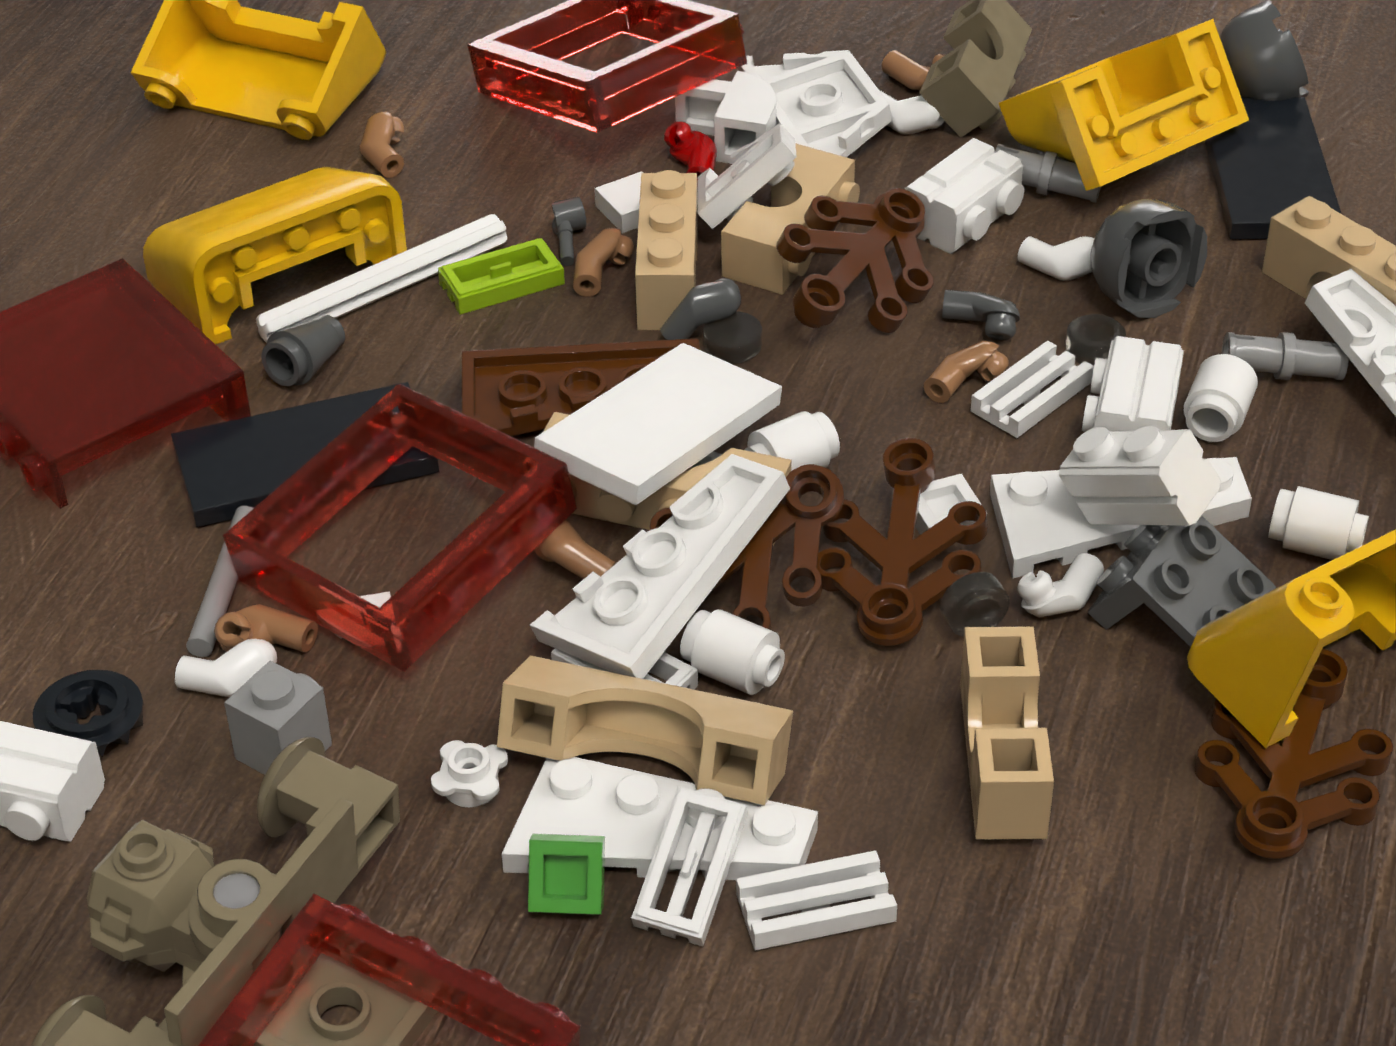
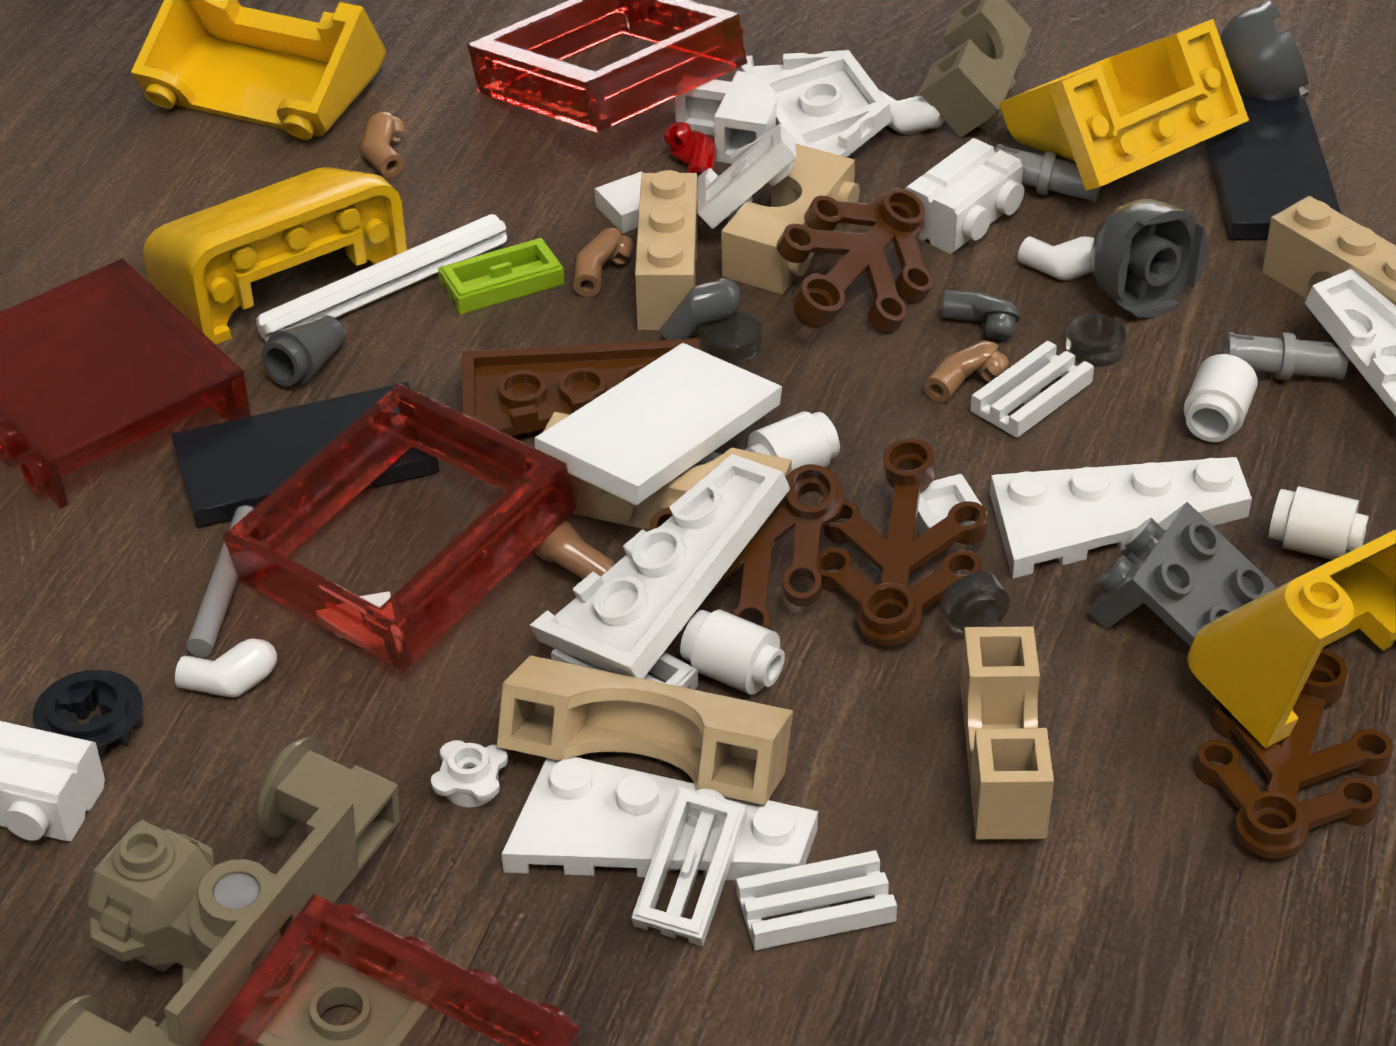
(265, 624): medium nougat arm -> none
(274, 712): light grey brick -> none
(566, 873): bright green plate -> none
(568, 217): dark grey hand -> none
(906, 70): medium nougat arm -> none
(1070, 594): white arm -> none
(1134, 386): white brick -> none
(1140, 477): white brick -> none

